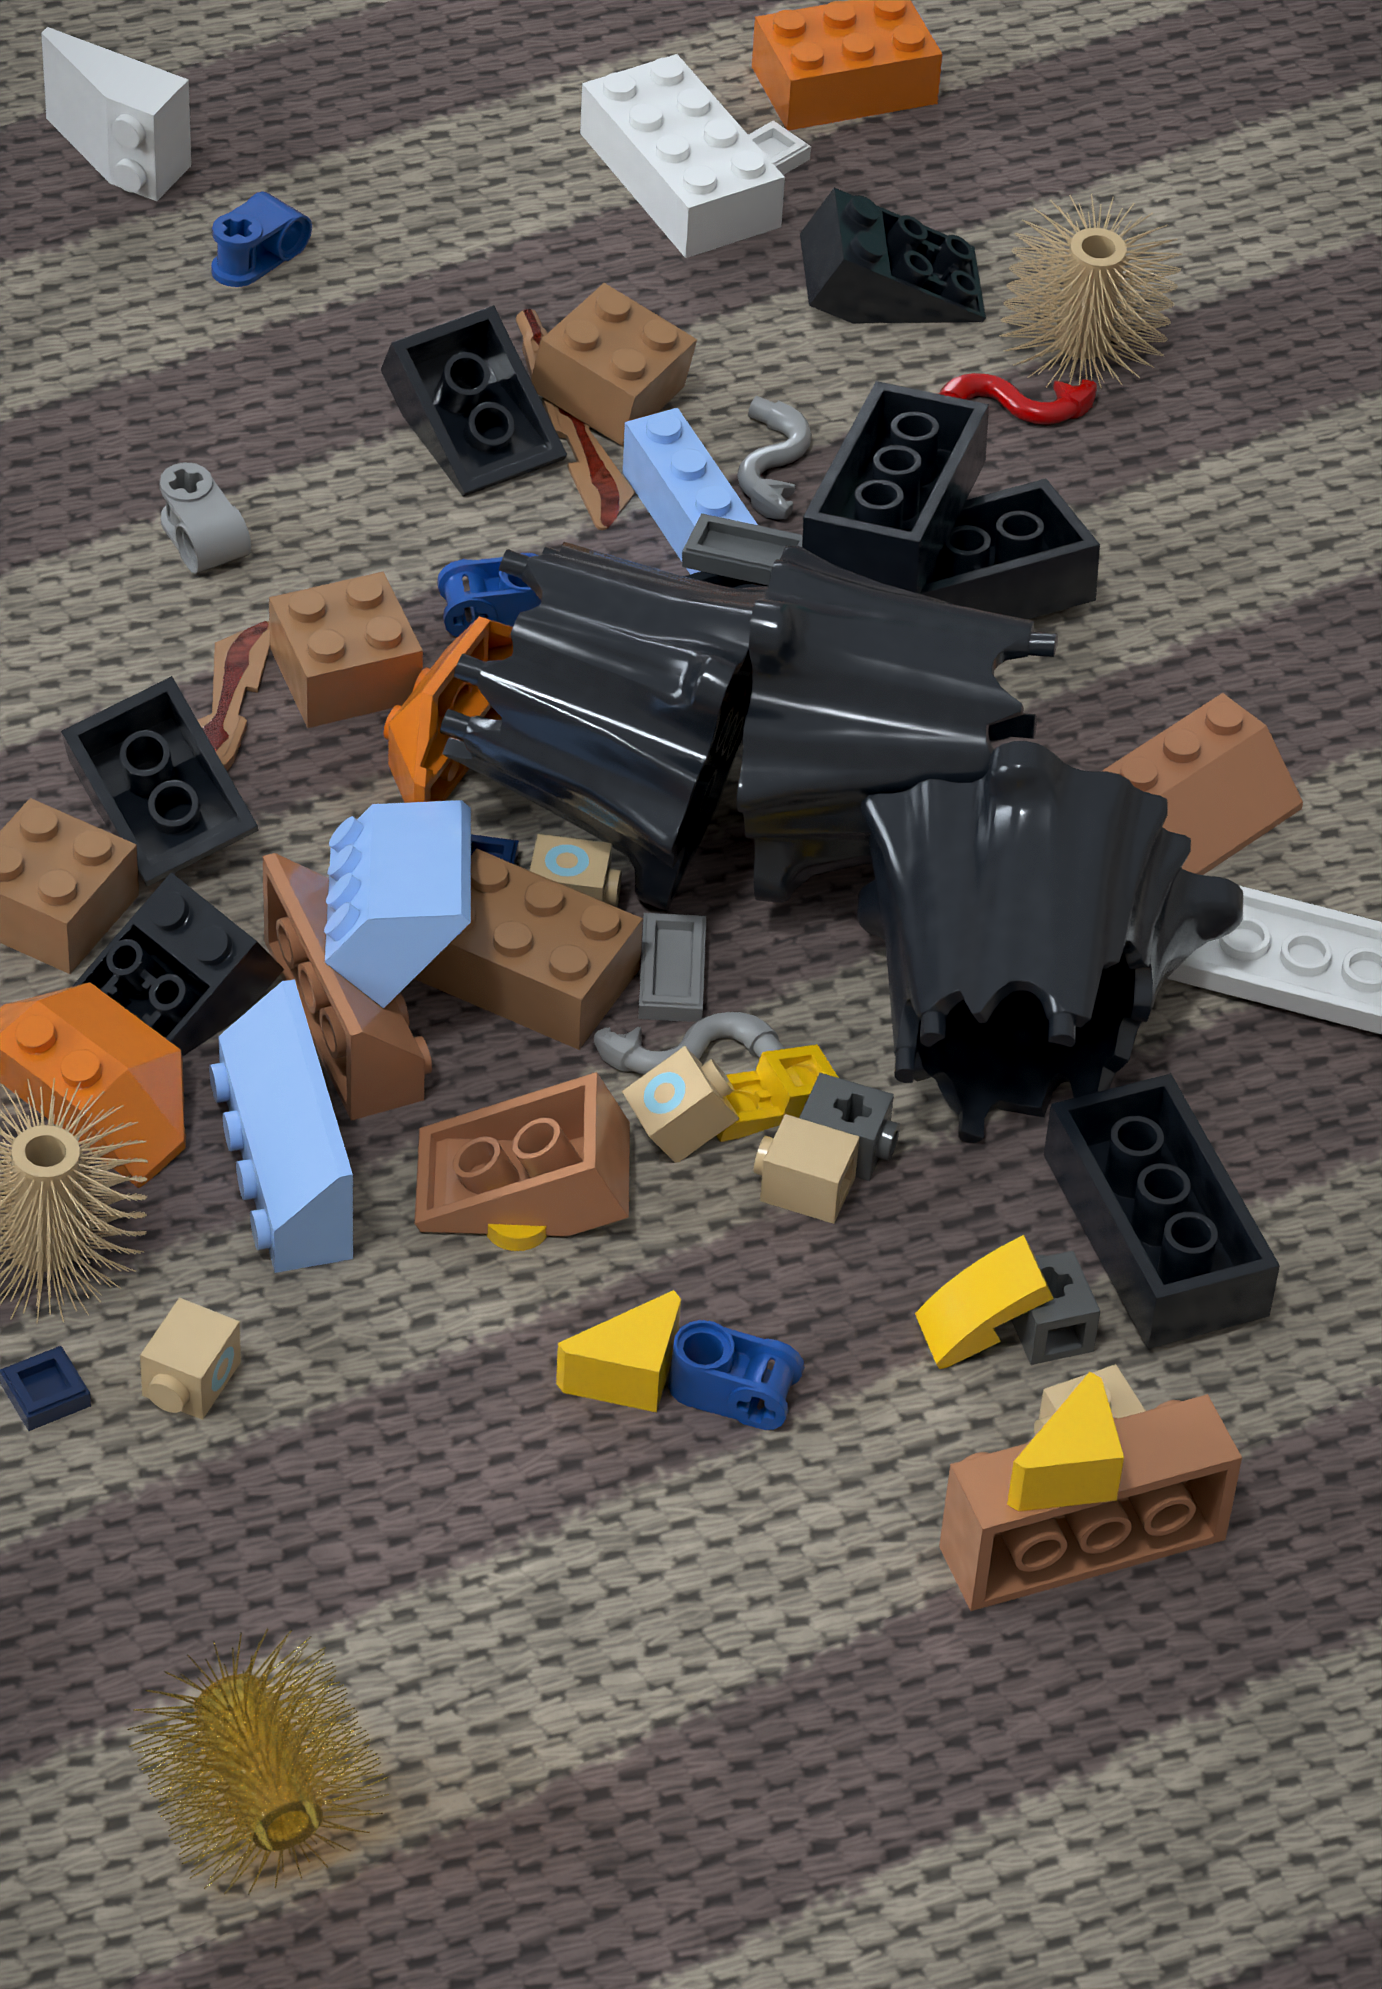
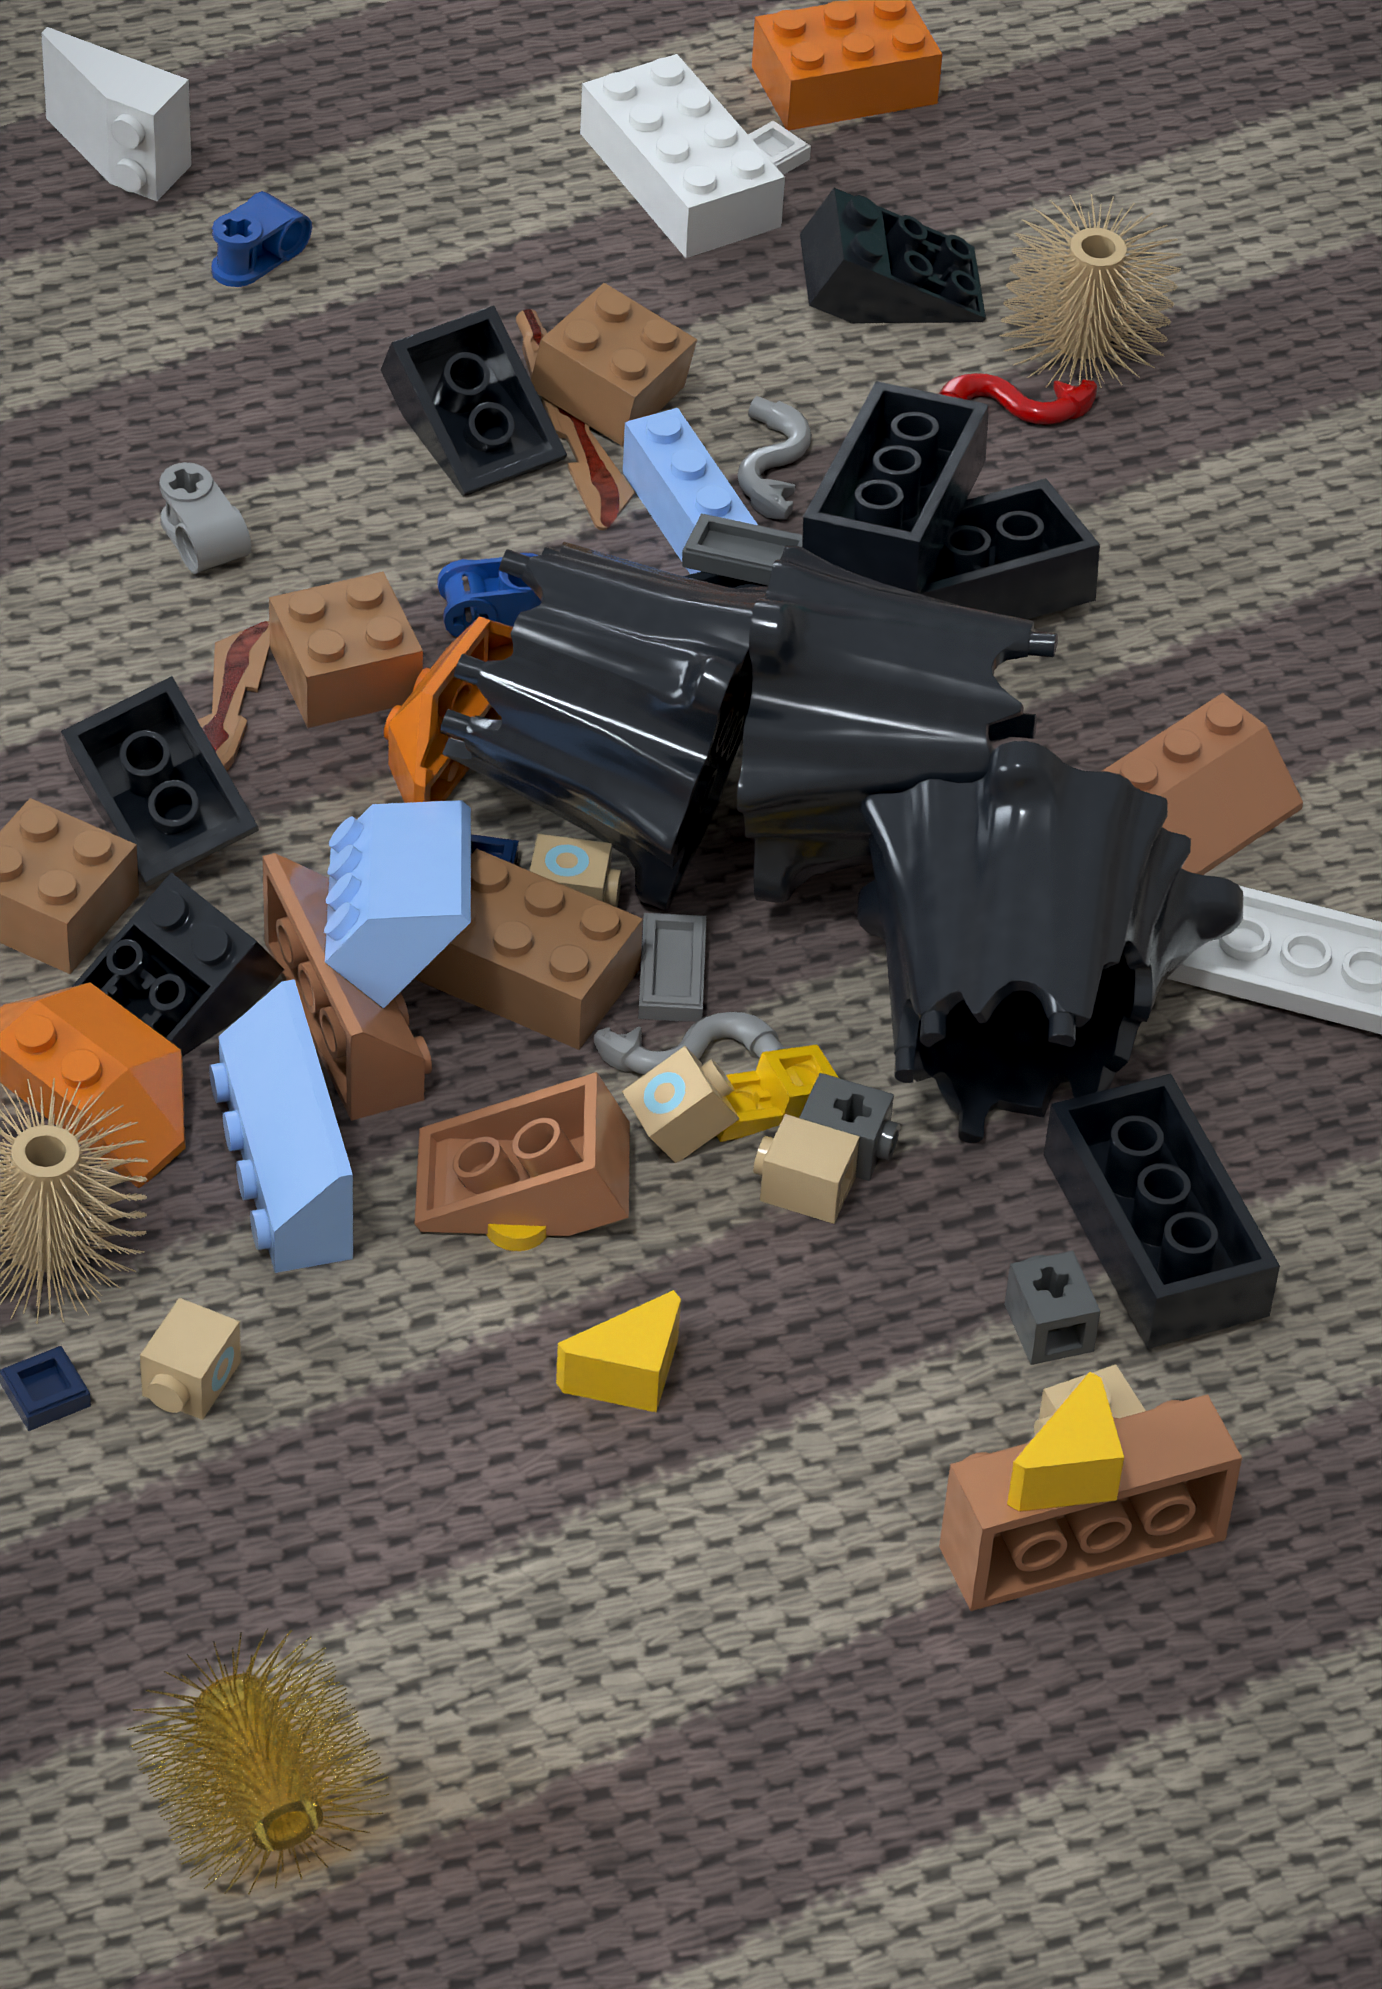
(729, 1373): blue piece -> none
(986, 1294): yellow slope -> none

